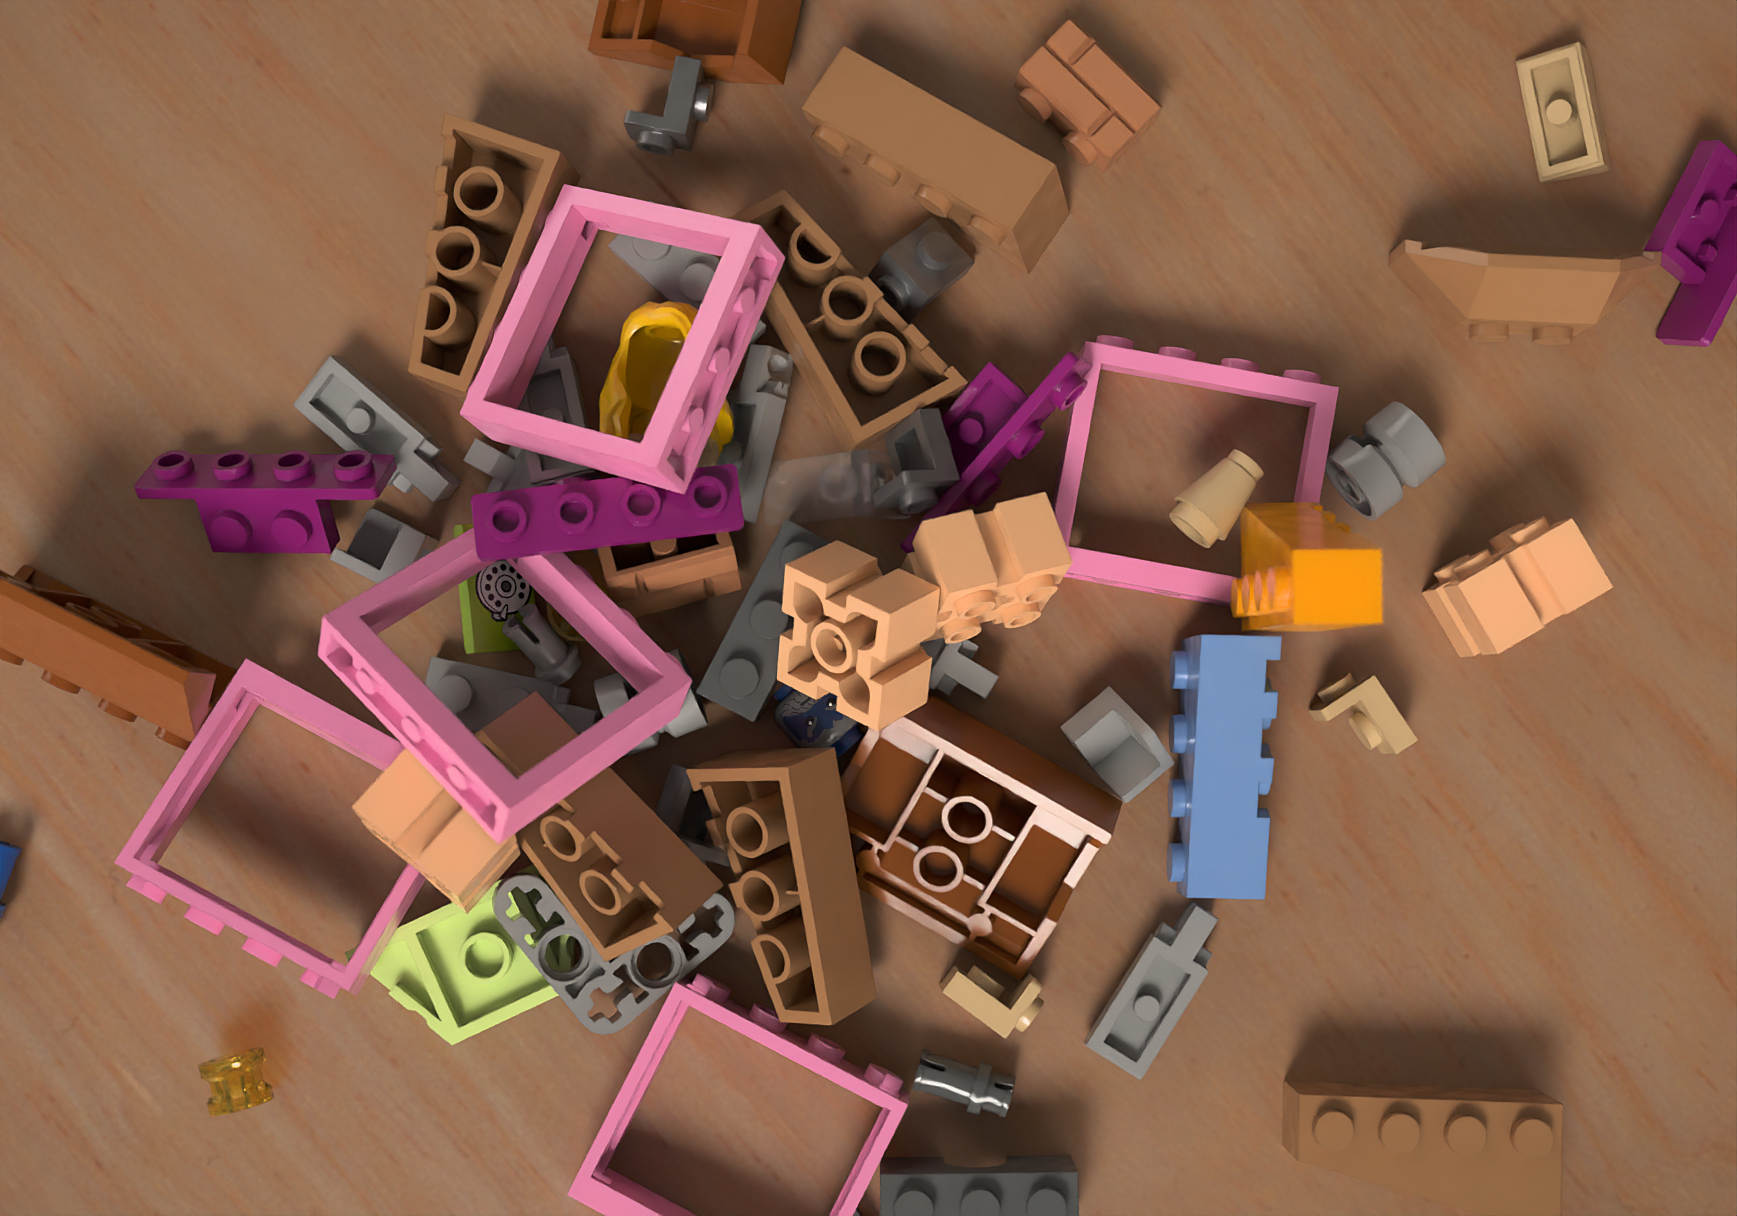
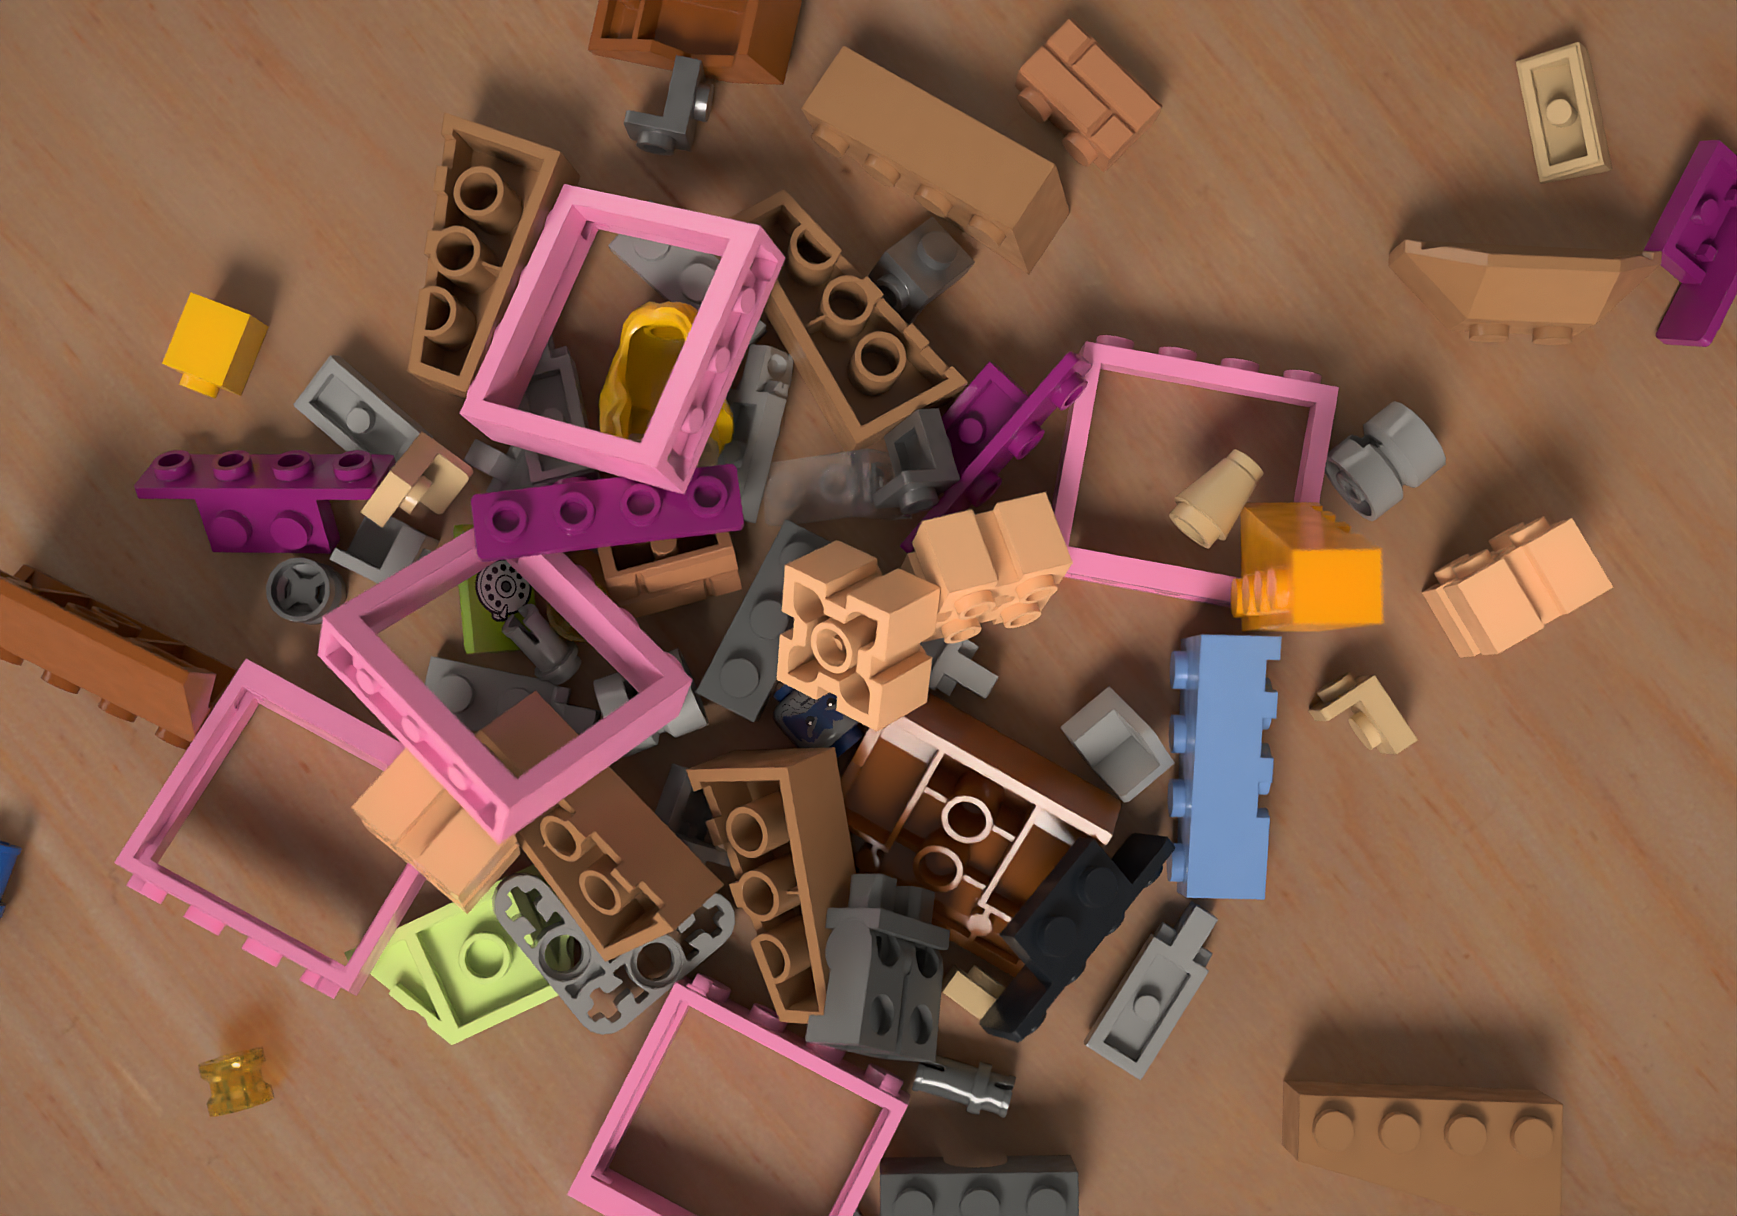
(214, 347): none -> yellow brick
(295, 586): none -> flat silver wheel
(422, 474): none -> tan bracket
(882, 973): none -> dark grey hips
(1066, 922): none -> black bracket

